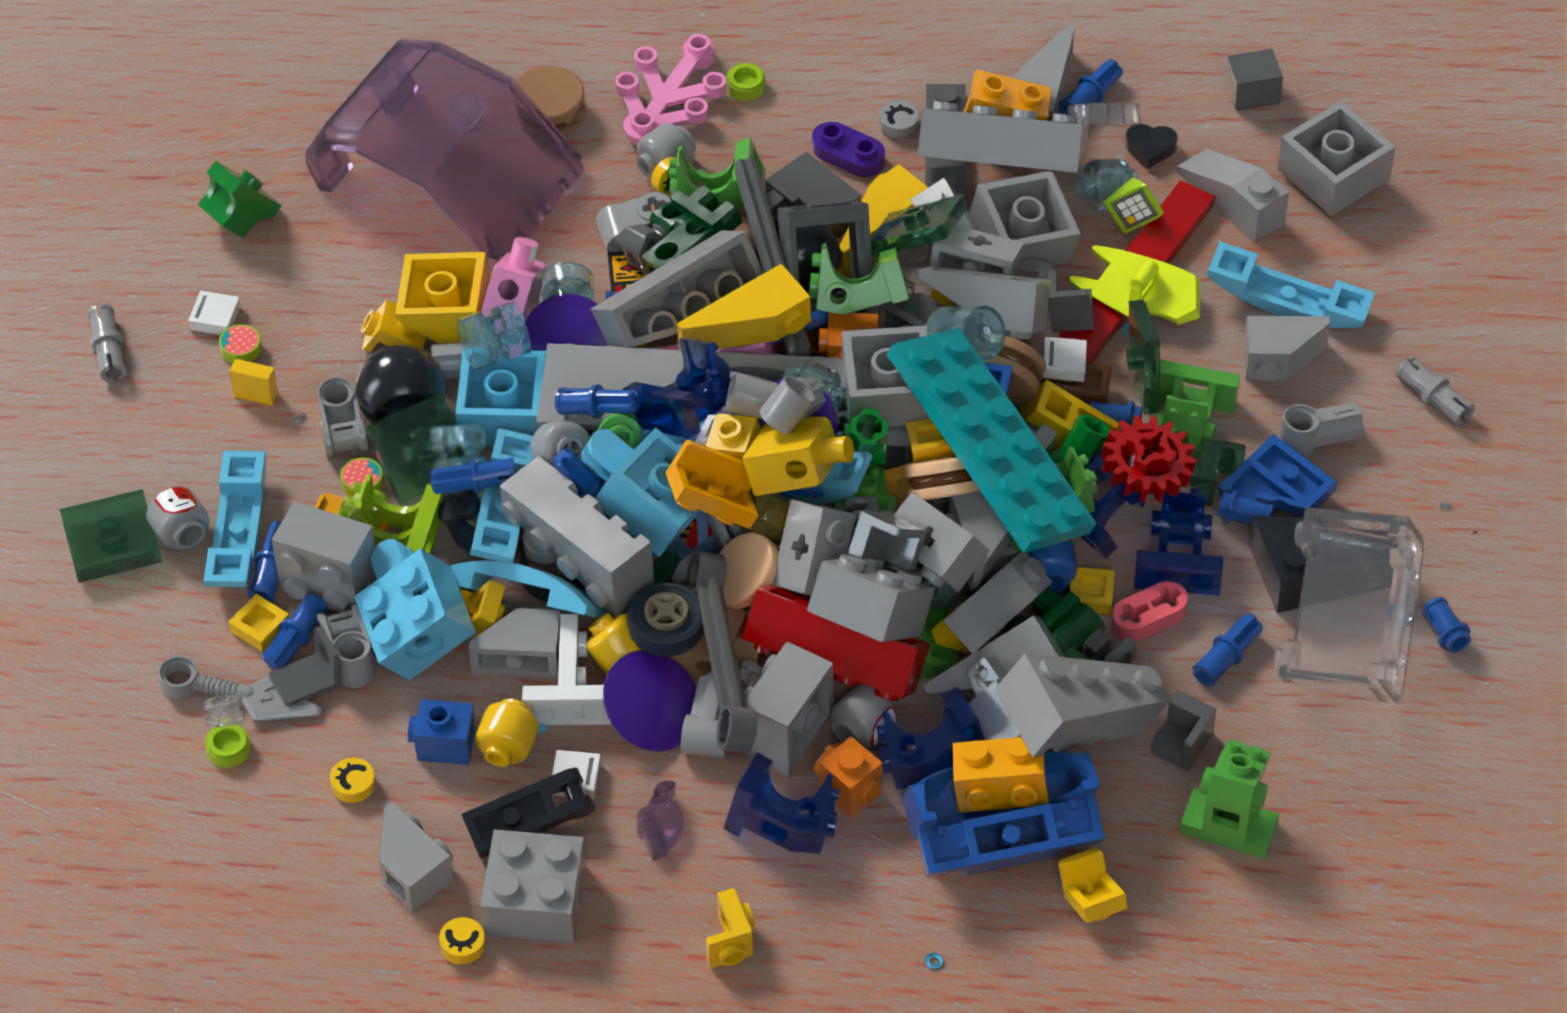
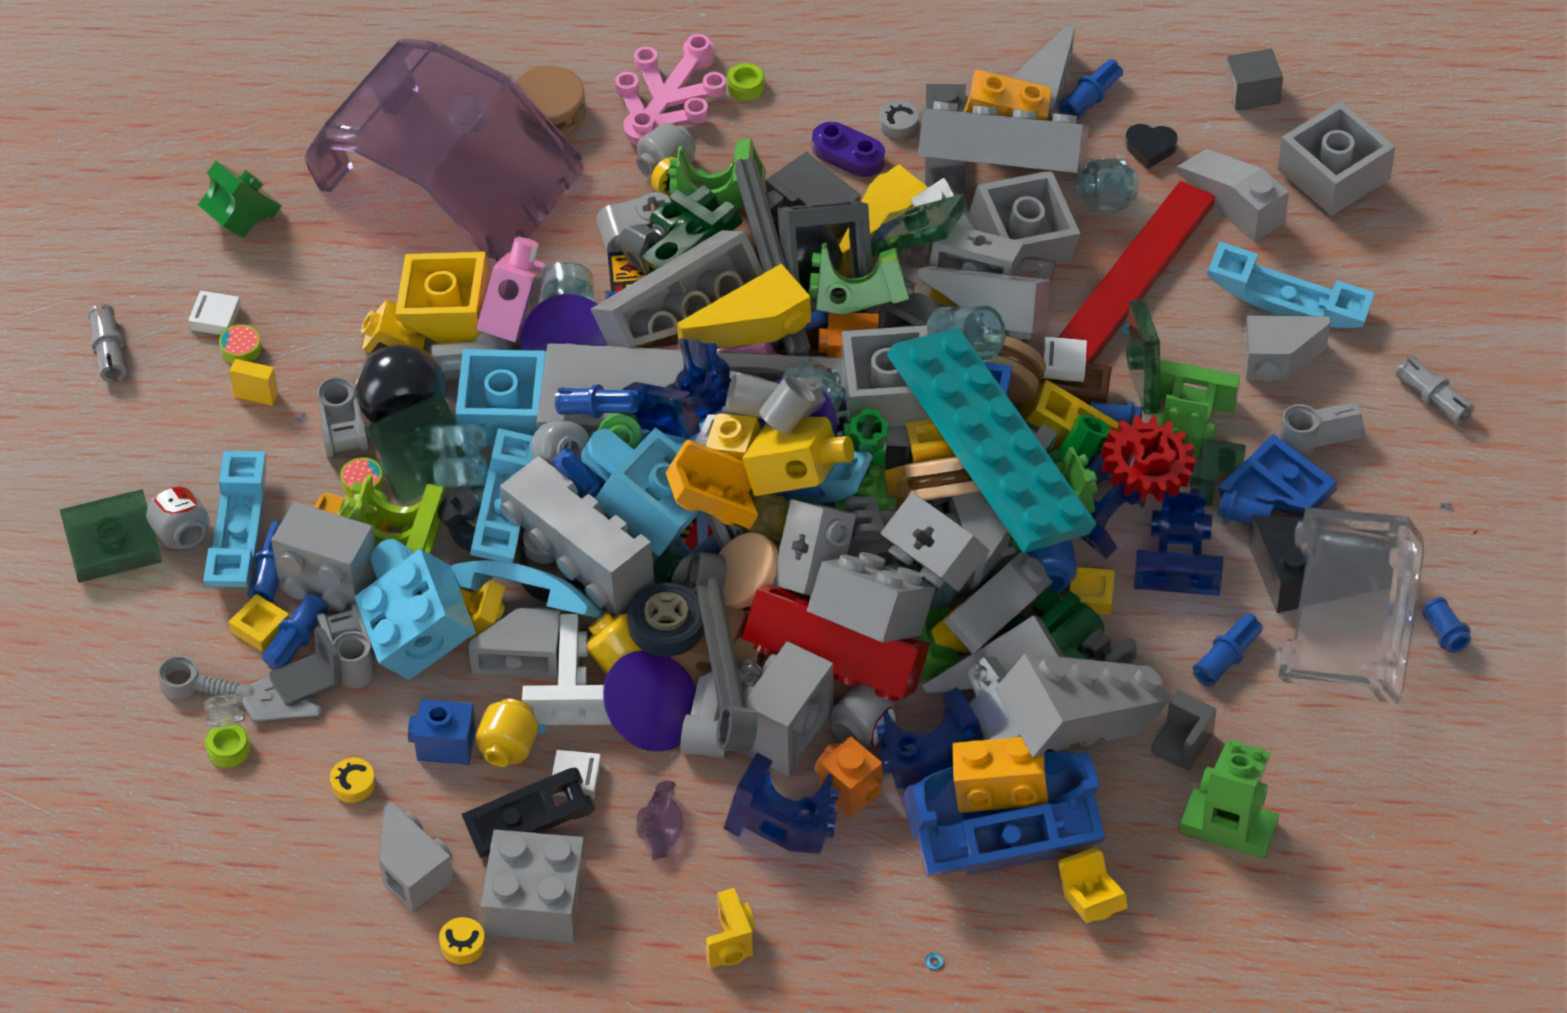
(472, 476): blue axle -> none
(494, 335): clear light blue wheel -> none
(887, 538): dark grey panel -> none
(1070, 308): dark grey panel -> none
(1106, 114): clear beam -> none
(1132, 277): neon yellow shield -> none
(1133, 206): slope -> none
(1147, 608): coral beam -> none

